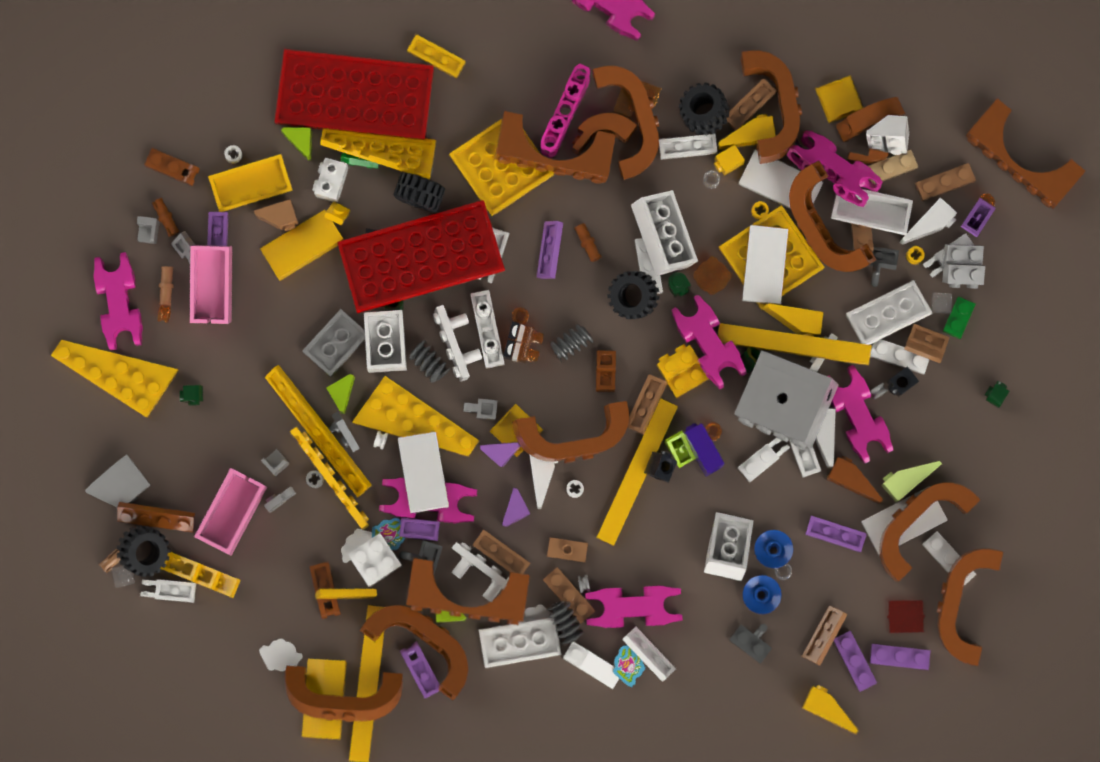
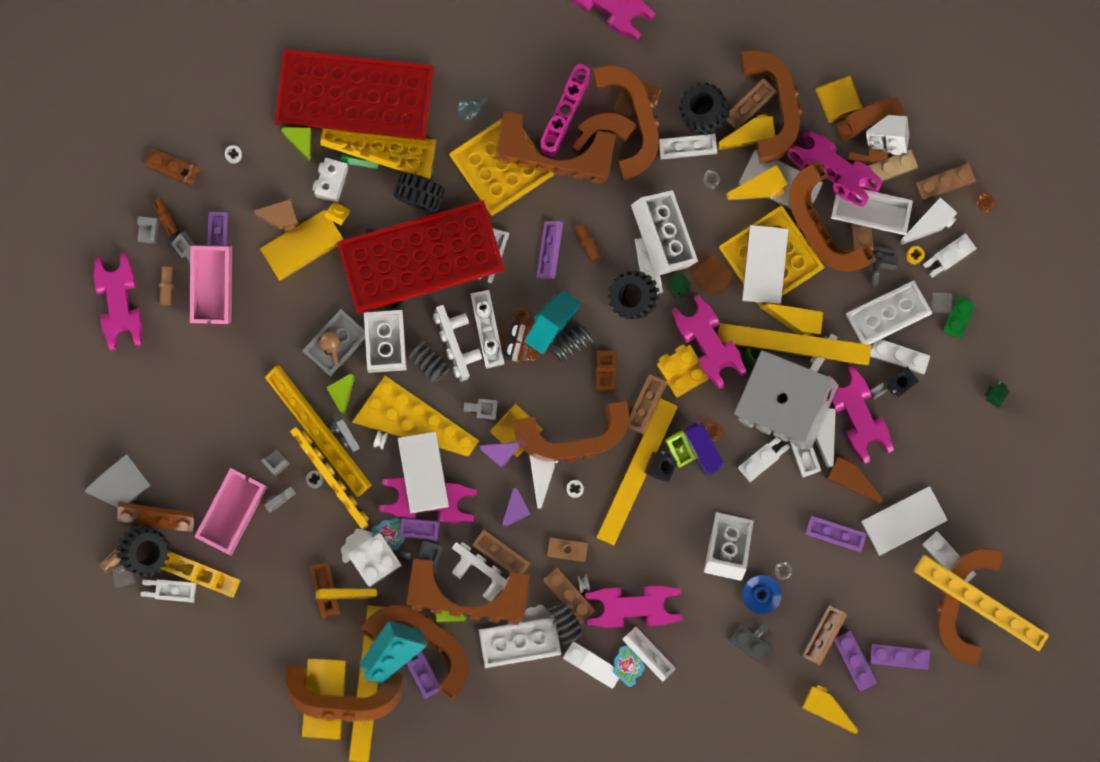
(126, 378): yellow wing -> none
(164, 314): clear orange bush -> none
(192, 395): dark green plate -> none
(250, 183): yellow slope -> none
(280, 655): white sticker -> none
(330, 342): none -> medium nougat piece
(391, 651): none -> teal wedge
(436, 56): yellow plate -> none
(468, 111): none -> clear light blue piece
(552, 320): none -> teal wedge
(728, 160): yellow brick -> none
(756, 205): yellow bush -> none
(762, 186): none -> yellow slope
(772, 539): blue dish -> none
(903, 481): yellowish green slope -> none
(906, 616): clear red piece -> none
(916, 505): dark orange arch -> none
(926, 343): medium nougat plate -> none
(963, 265): light grey plate -> none
(978, 217): medium lavender slope -> none
(981, 603): none -> yellow tile
(1048, 186): dark orange arch -> none

